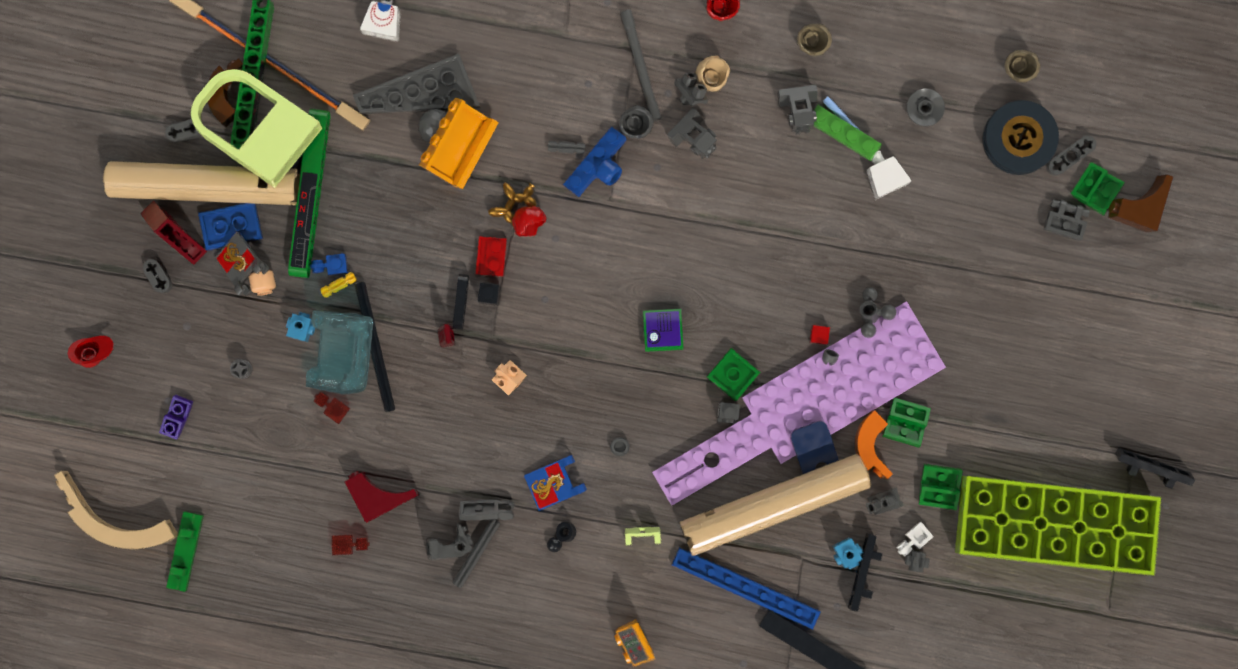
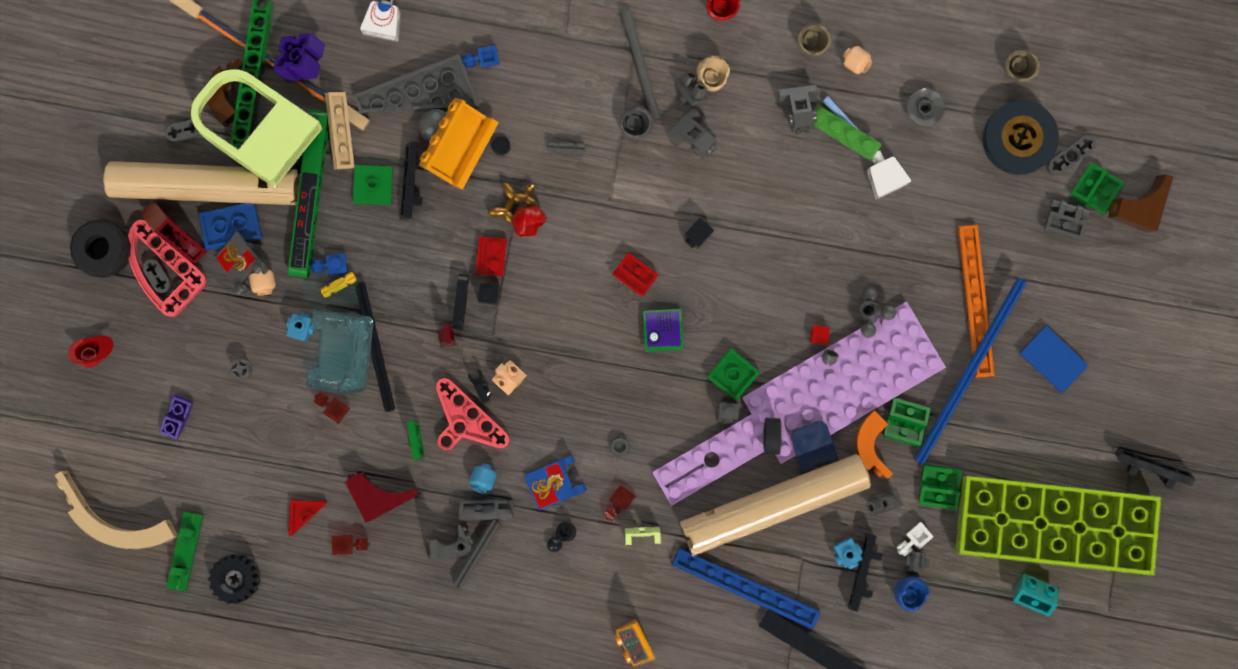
(84, 241): none -> black tyre
(174, 263): none -> coral beam
(224, 586): none -> black bush
(299, 57): none -> dark purple brick
(301, 512): none -> red tile
(339, 130): none -> tan plate
(373, 185): none -> green plate
(408, 199): none -> black hinge
(415, 440): none -> green plate
(459, 414): none -> coral beam
(482, 391): none -> black plate
(482, 478): none -> dark azure head
(487, 56): none -> blue plate
(501, 145): none -> black piece
(598, 164): blue plate -> none
(621, 498): none -> clear red plate
(635, 274): none -> red plate
(698, 234): none -> black brick
(772, 436): none -> black tyre
(857, 59): none -> light nougat head
(911, 593): none -> blue hair
(970, 371): none -> blue axle
(975, 294): none -> orange tile
(1036, 594): none -> teal brick
(1053, 359): none -> blue tile

